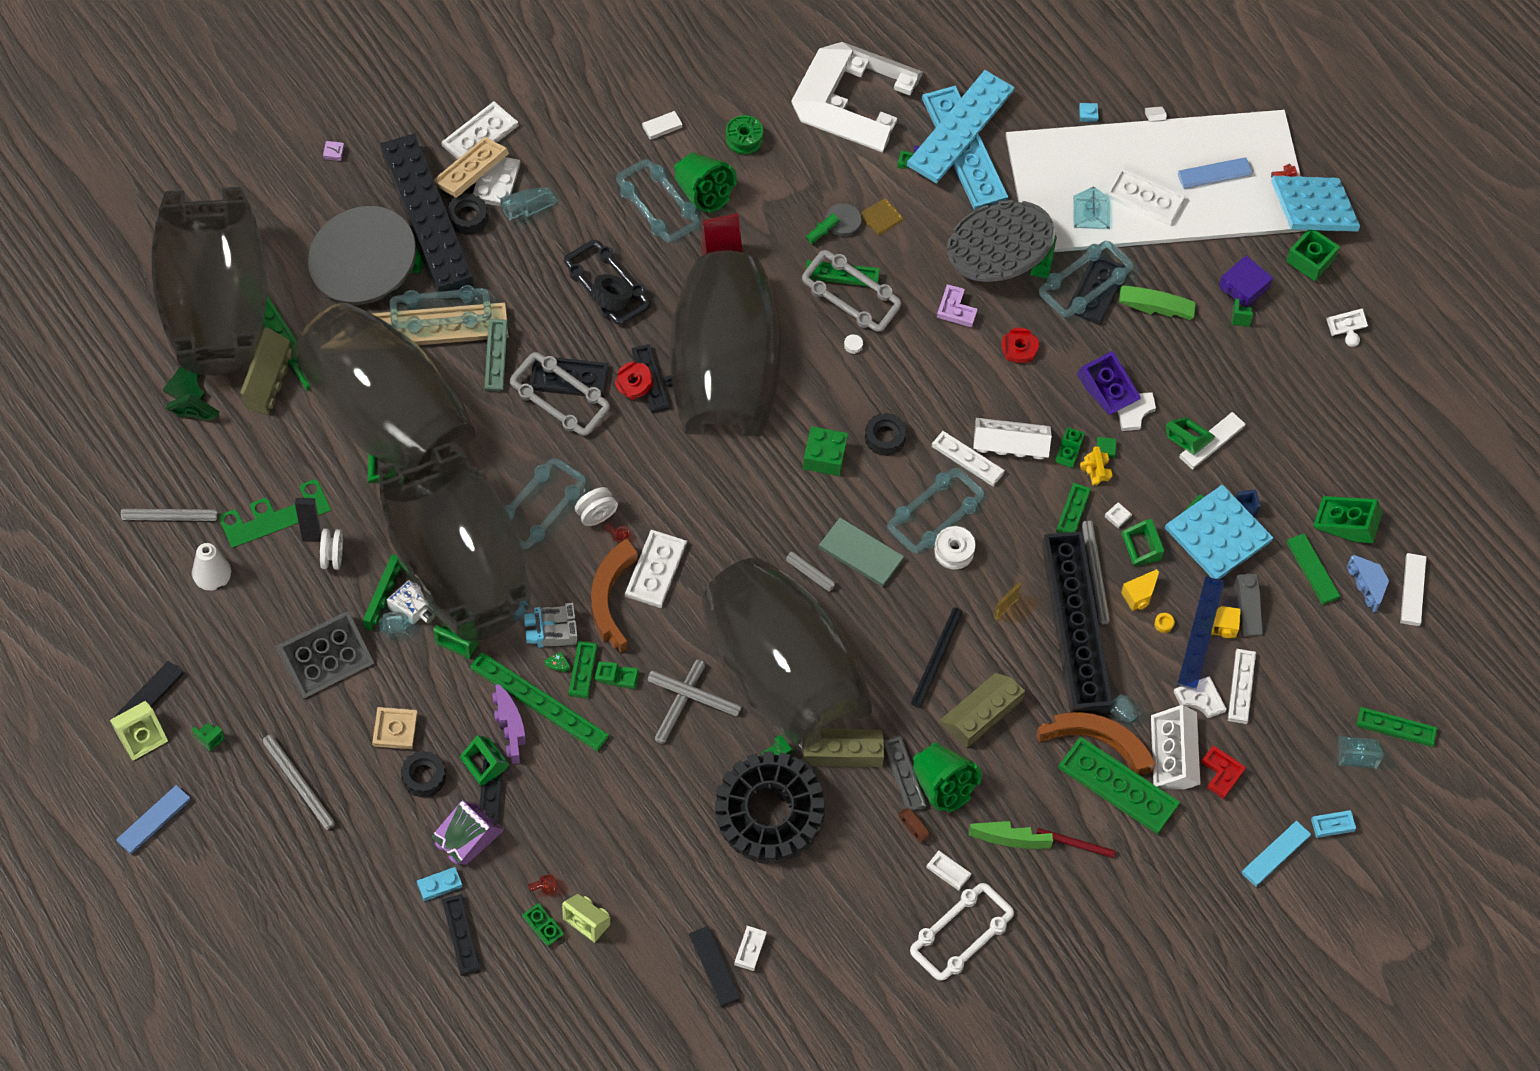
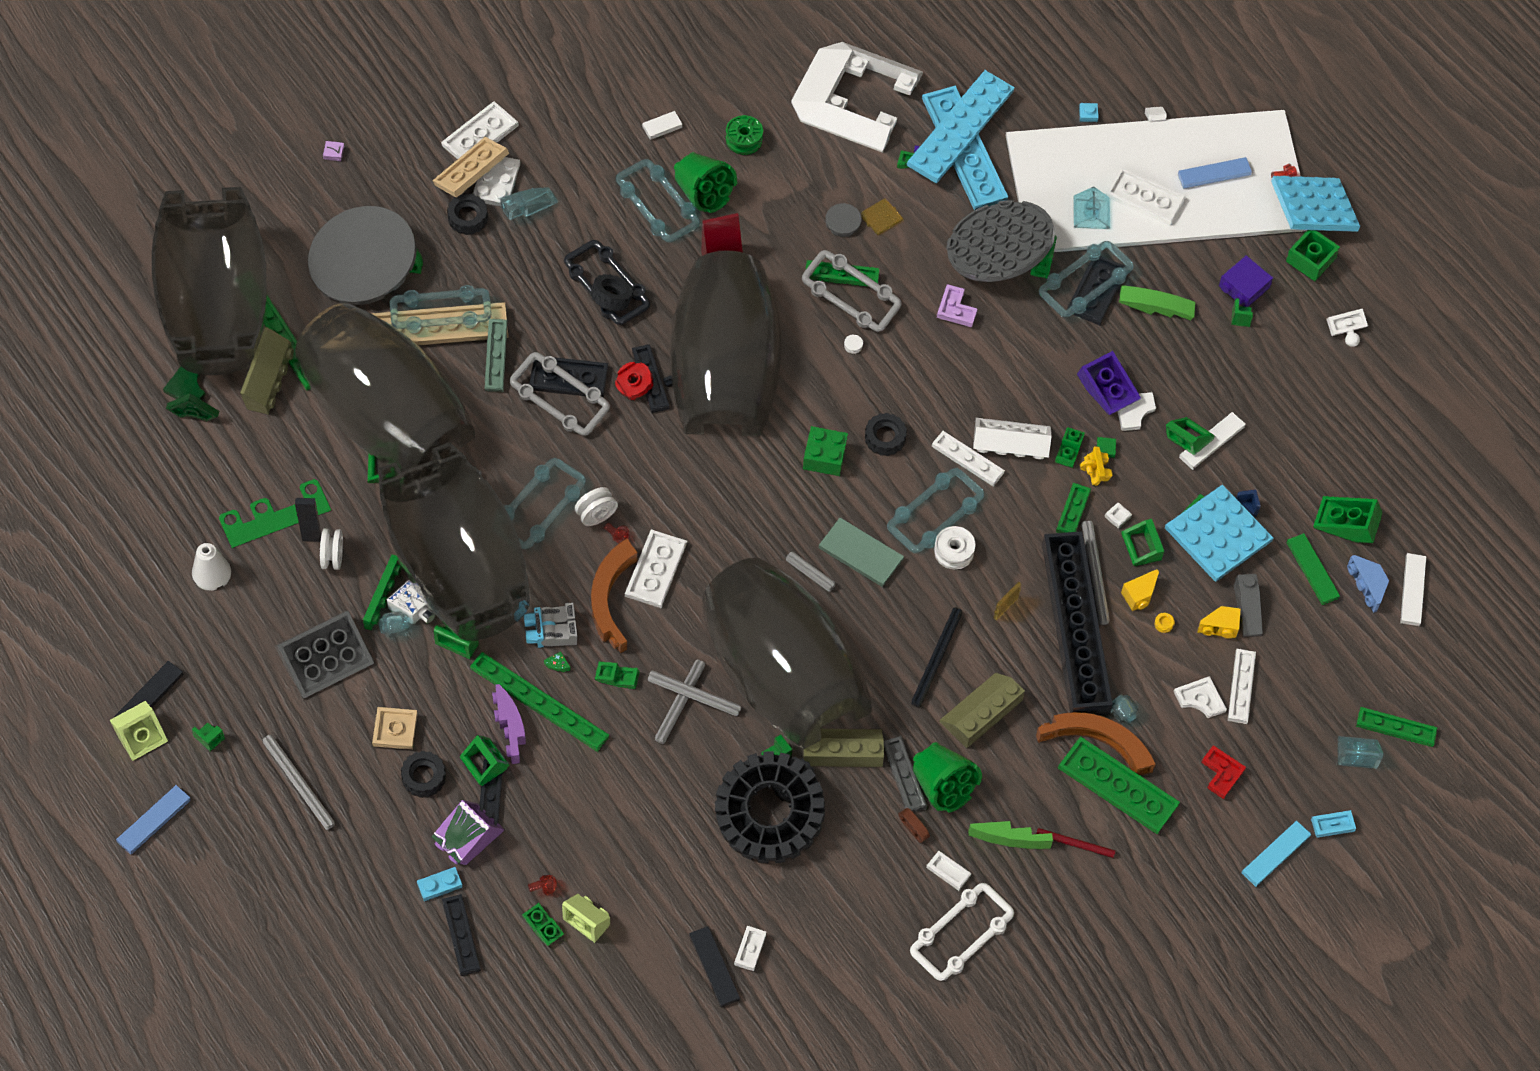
(170, 514): light grey axle -> none
(426, 214): black brick -> none
(583, 669): green tile -> none
(822, 229): green pin -> none
(1016, 354): red plate -> none
(1175, 748): white slope -> none
(1200, 633): clear blue tile -> none

